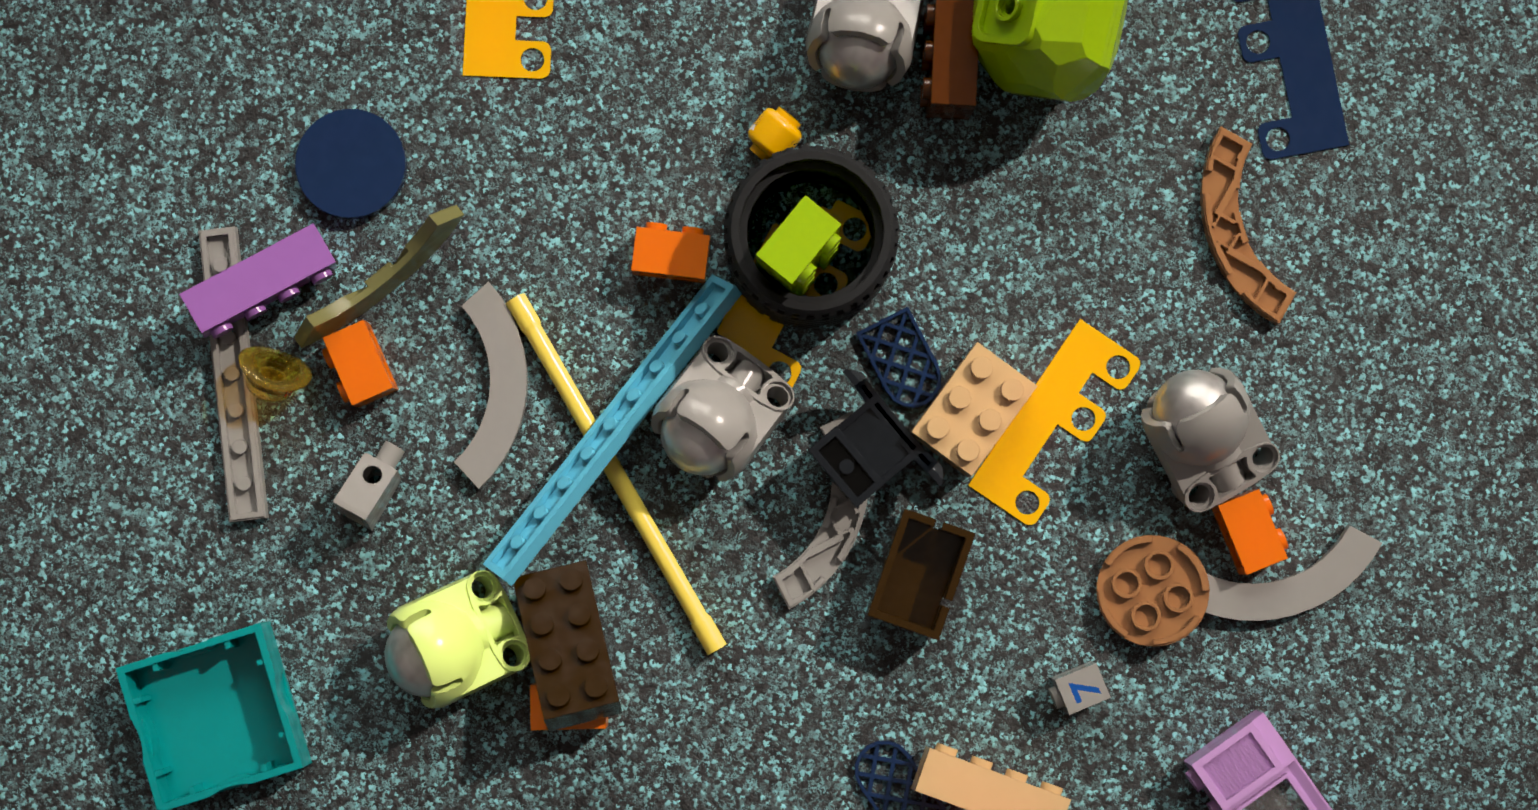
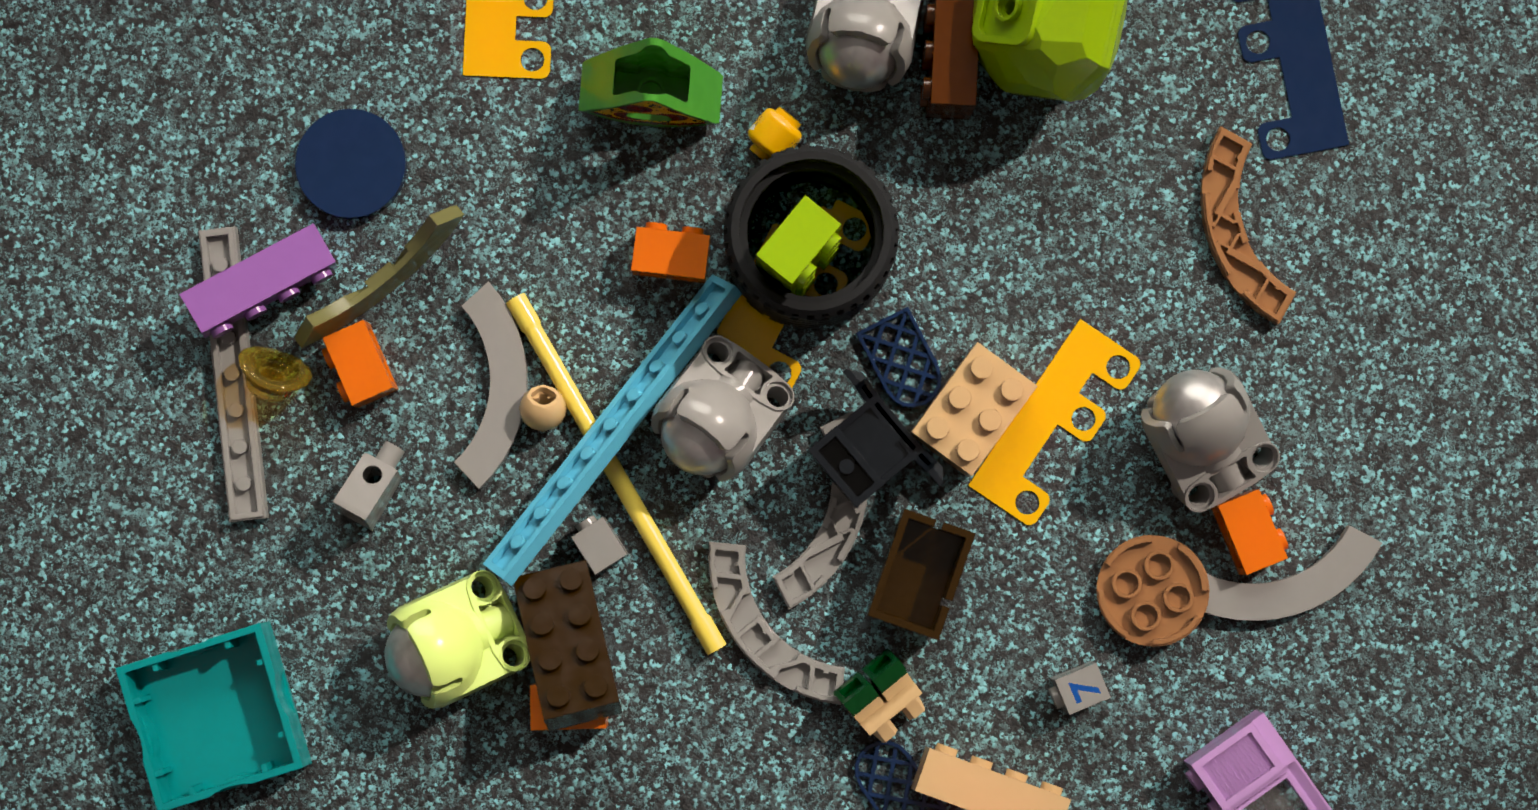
(542, 408): none -> tan piece
(598, 543): none -> light grey brick
(651, 86): none -> bright green piece
(755, 635): none -> light grey tile
(895, 694): none -> hips

